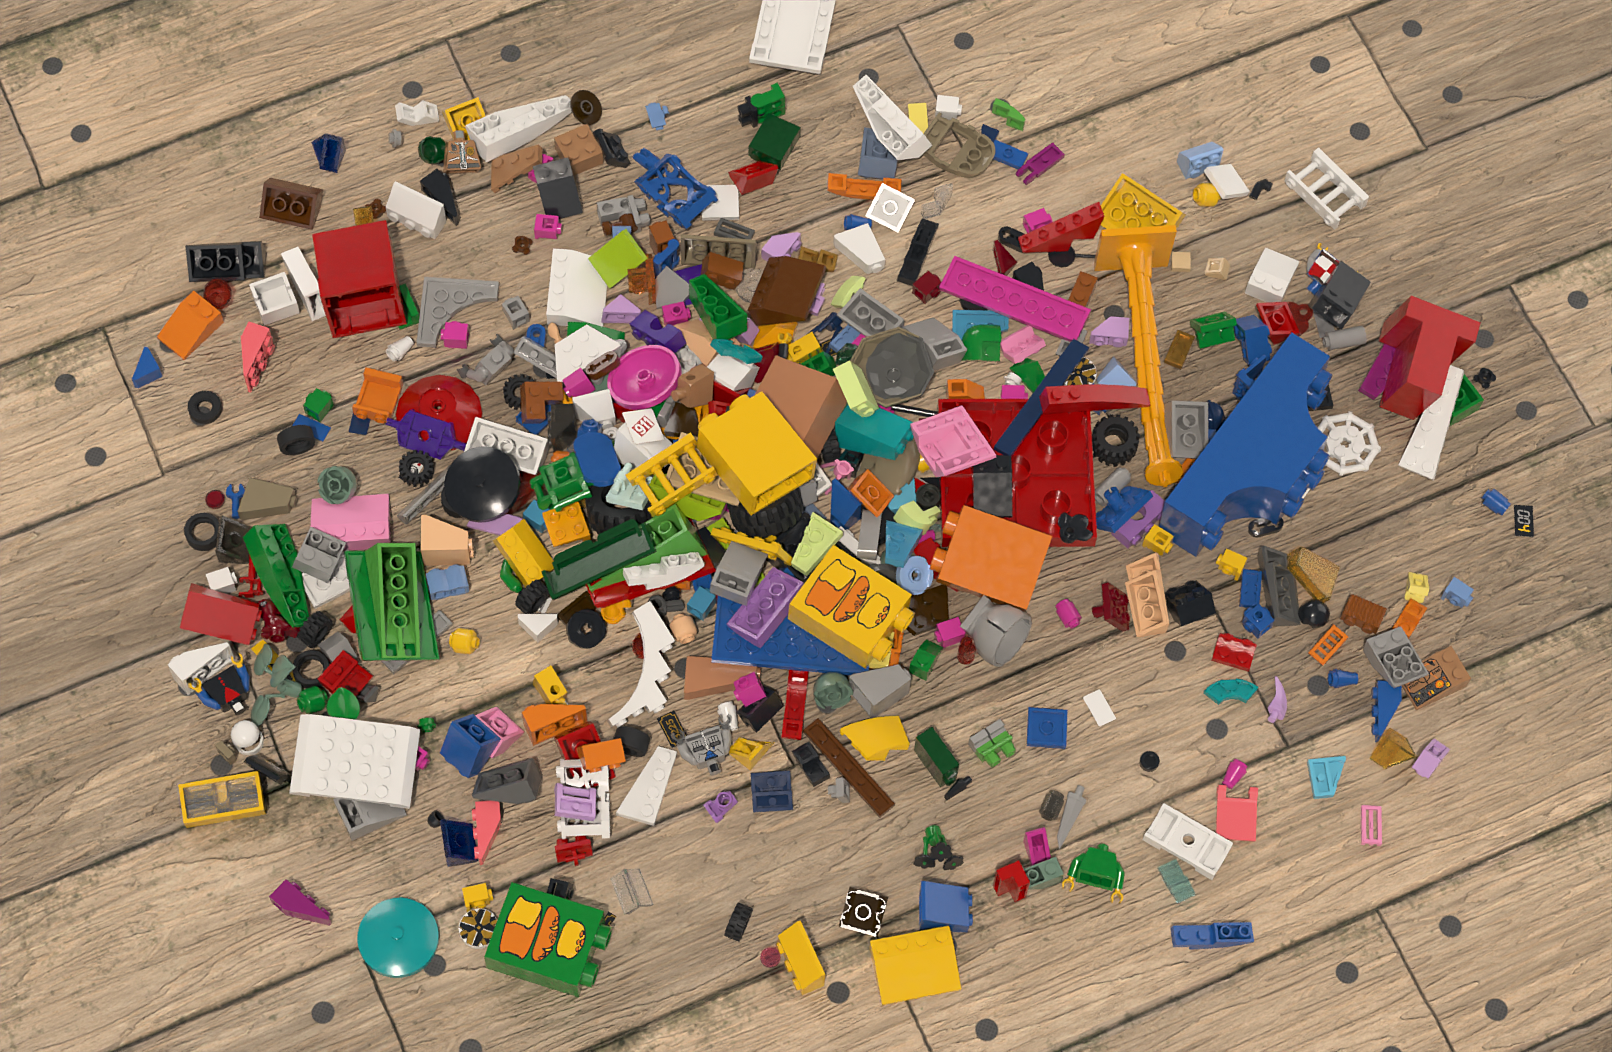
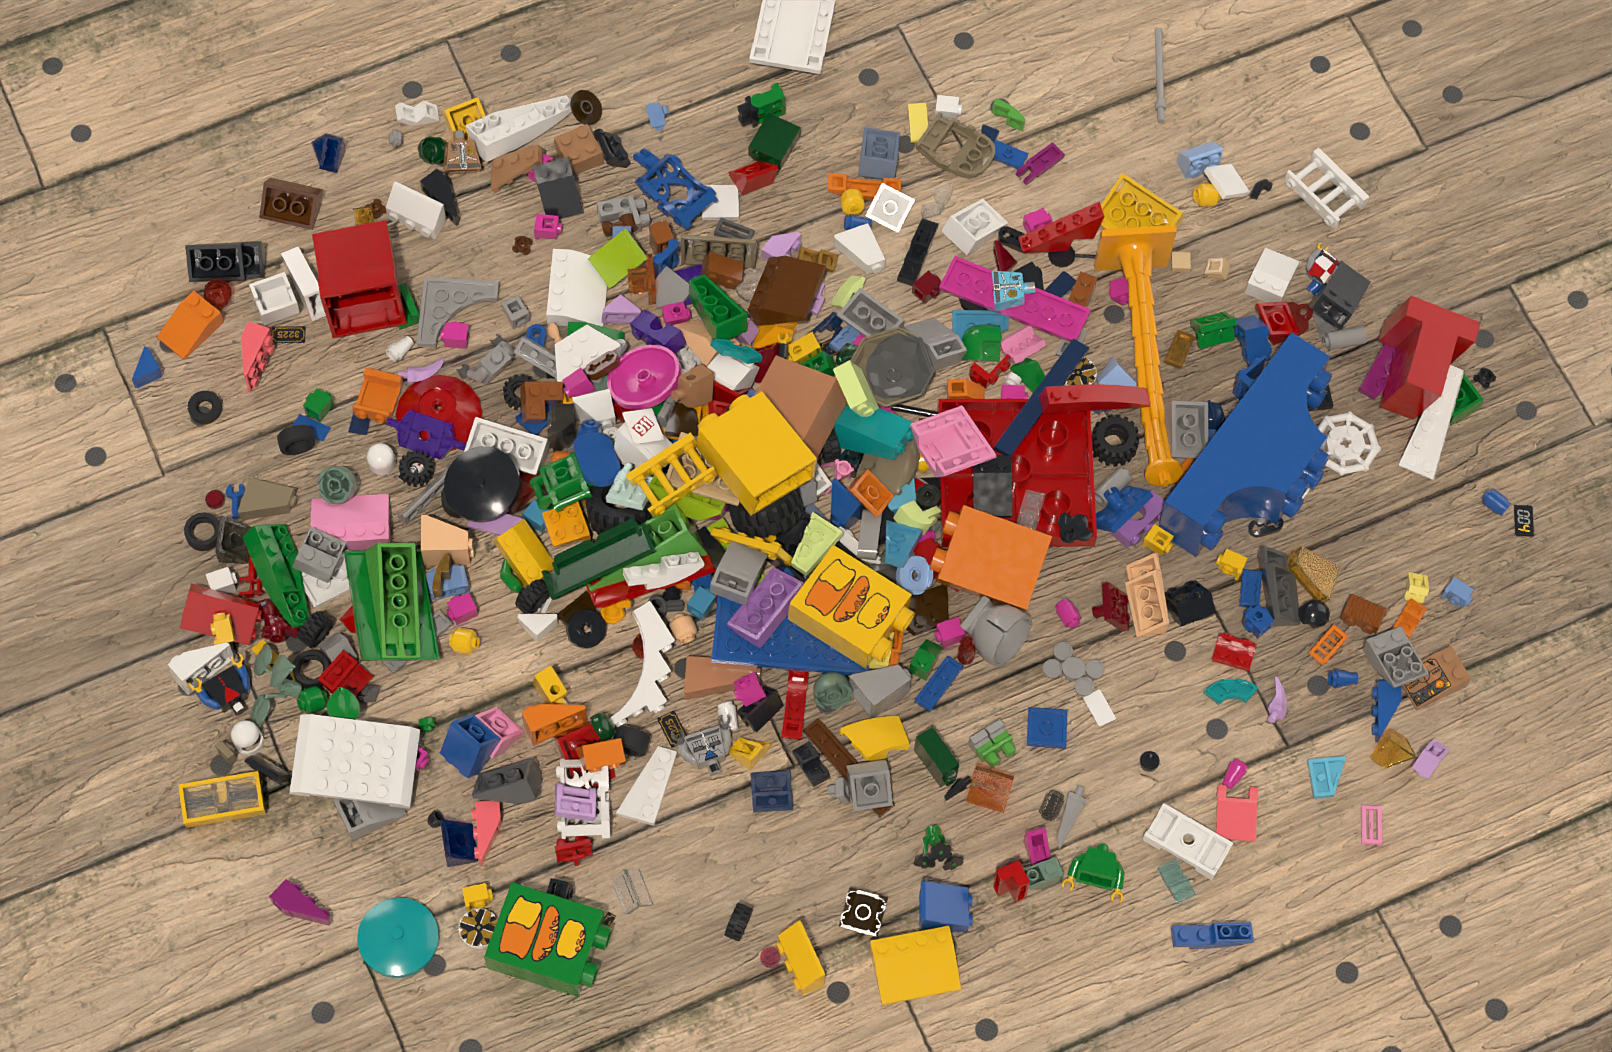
(222, 628): none -> yellow brick
(288, 334): none -> black sticker
(381, 459): none -> white helmet
(417, 374): none -> lavender bar
(442, 573): none -> pearl gold slope
(461, 608): none -> dark pink brick
(603, 726): none -> dark green hair
(717, 808): medium lavender plate -> none
(852, 202): none -> yellow head
(869, 785): none -> light grey slope
(889, 123): white wedge -> none
(938, 684): none -> blue tile
(973, 226): none -> white slope
(980, 376): none -> red bracket
(989, 789): none -> clear orange bracket
(1010, 289): none -> medium azure torso
(1030, 509): none -> clear slope
(1061, 284): none -> dark blue sticker
(1073, 669): none -> light grey piece
(1111, 332): lavender slope -> none
(1119, 291): none -> dark pink brick
(1160, 104): none -> light grey bar

